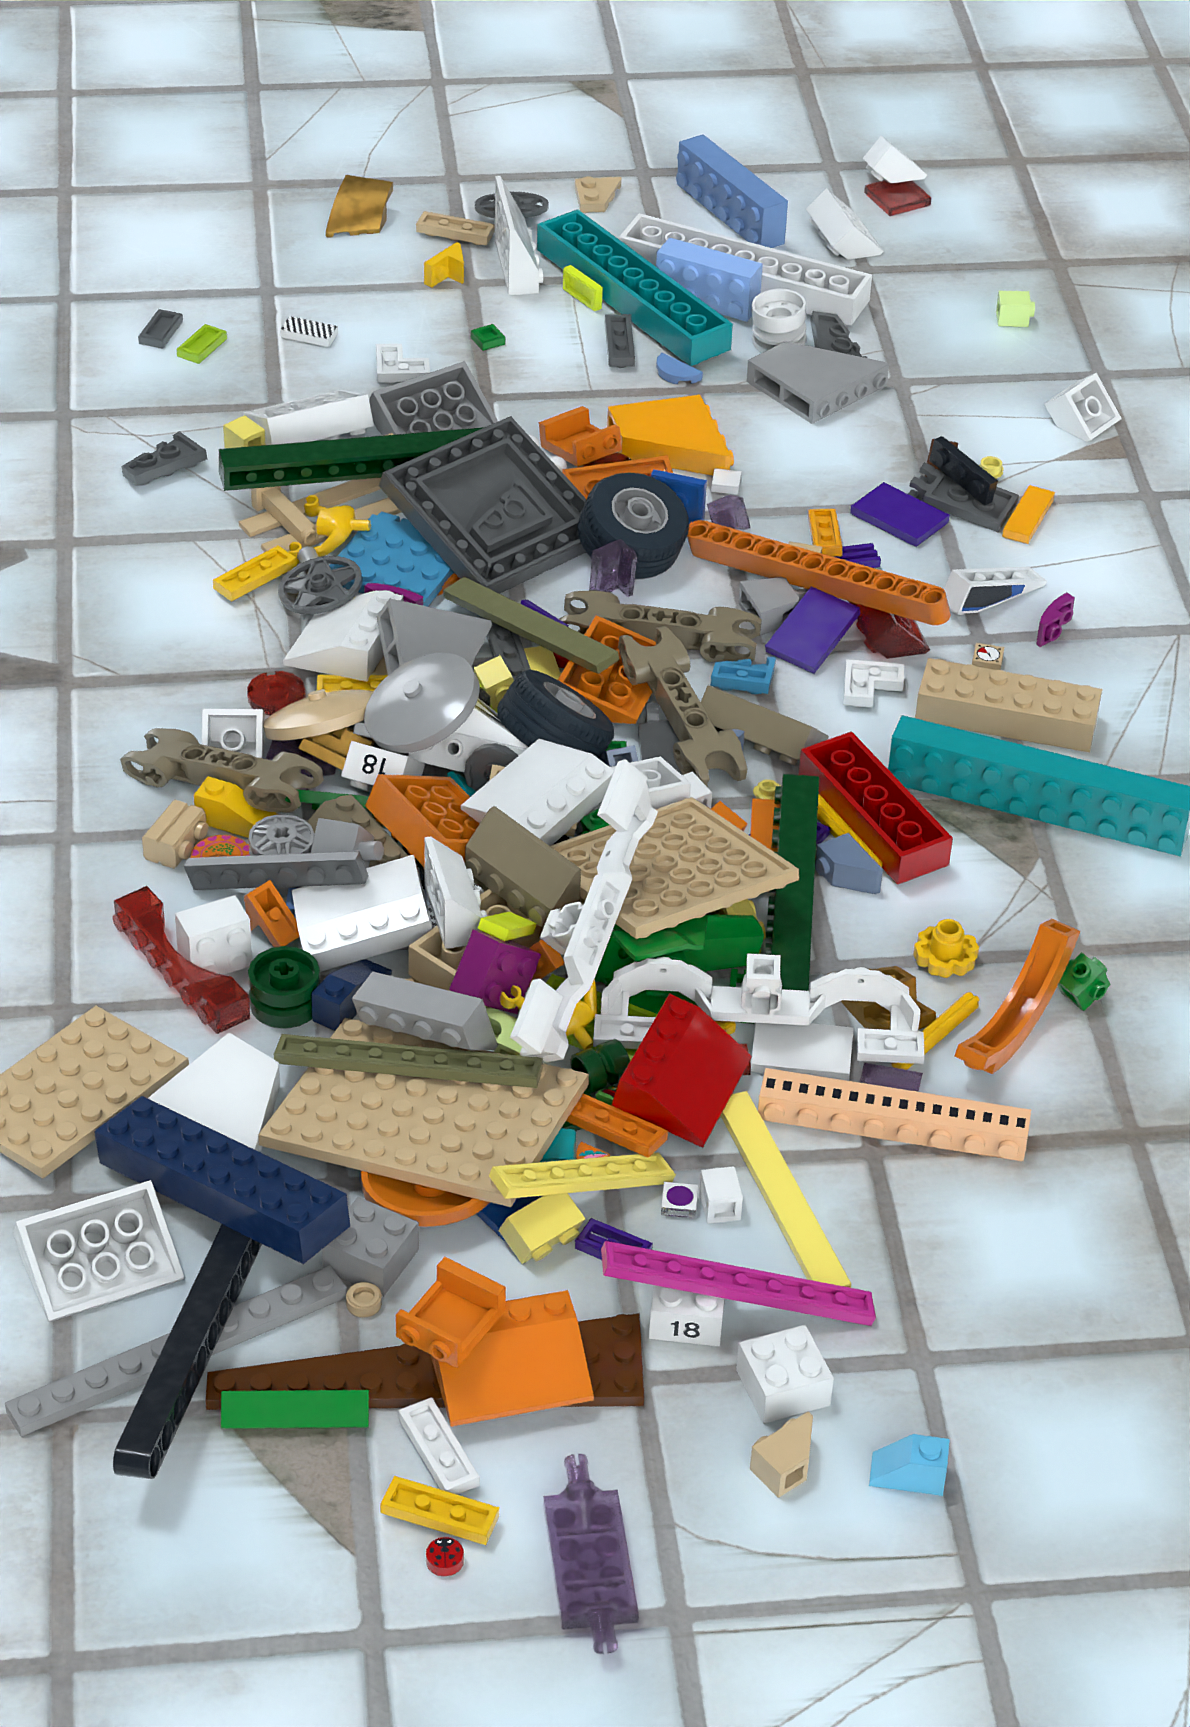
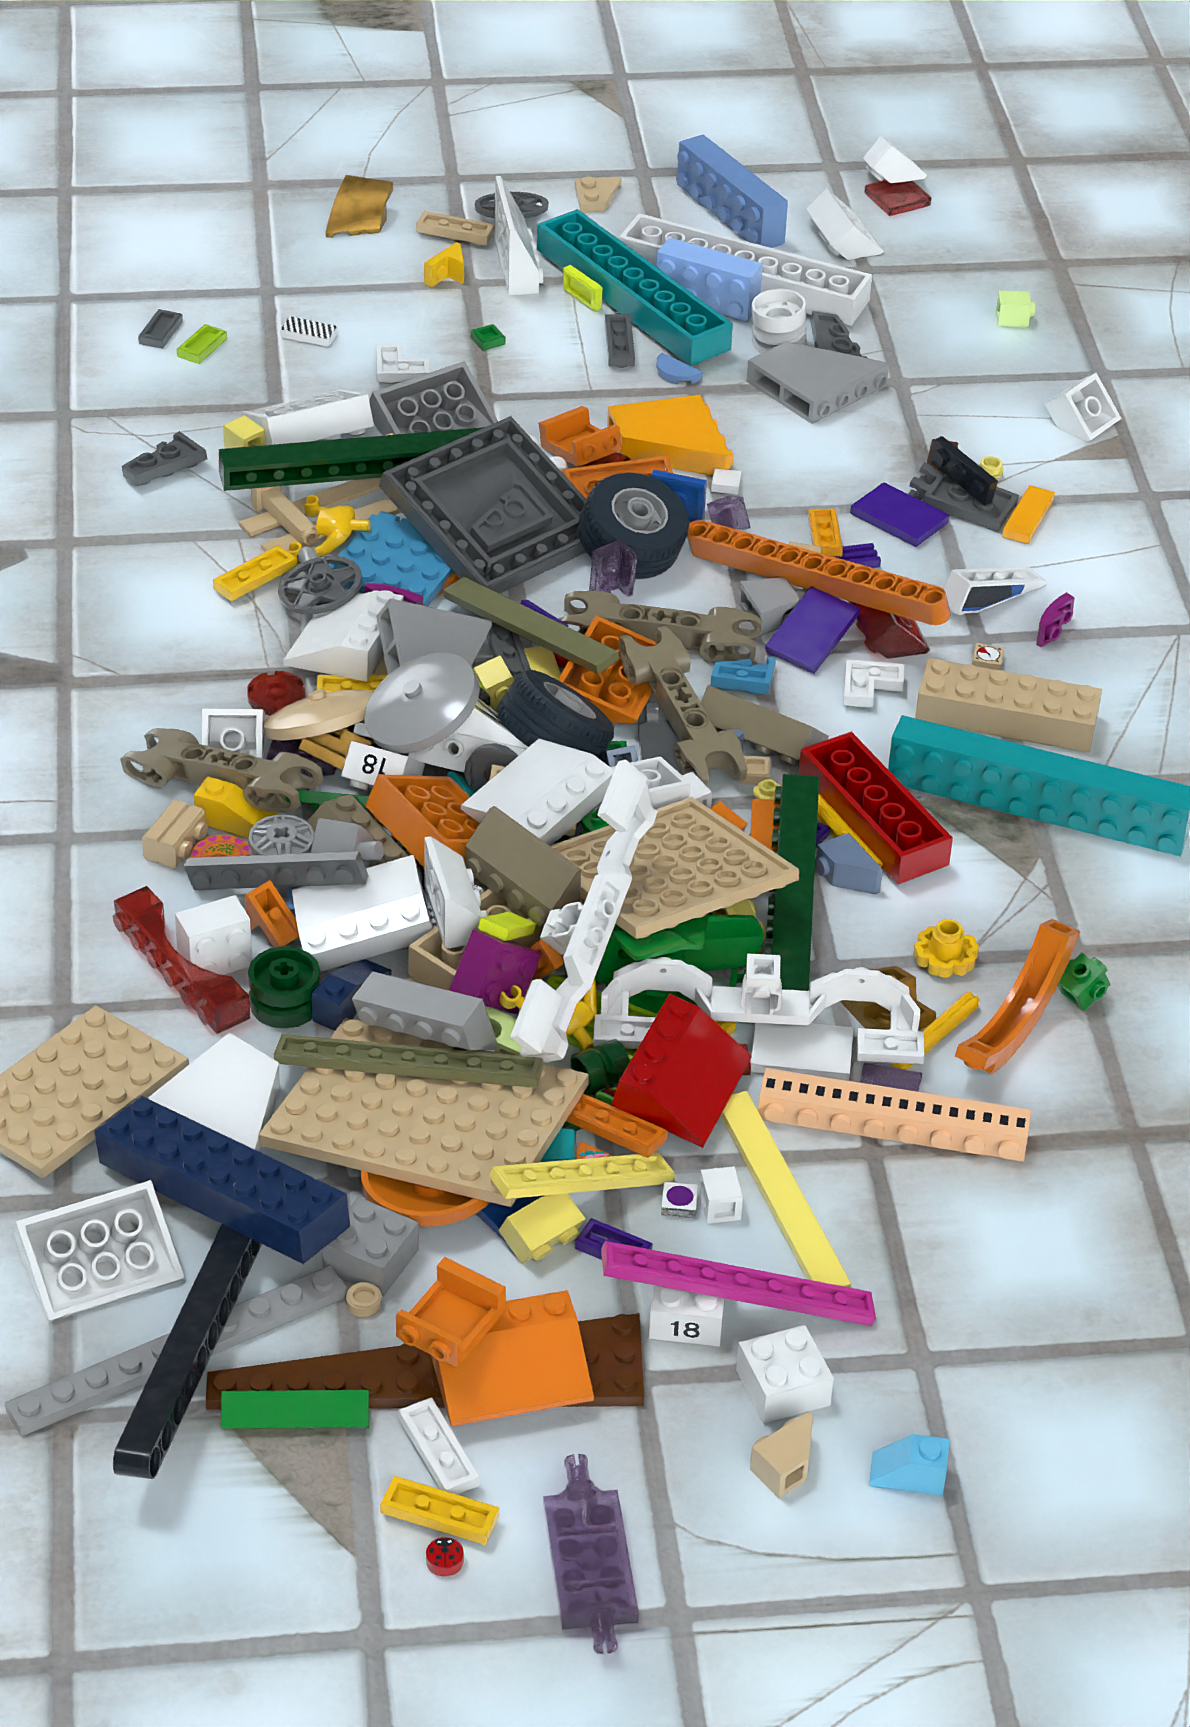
(757, 770): none -> tan tile

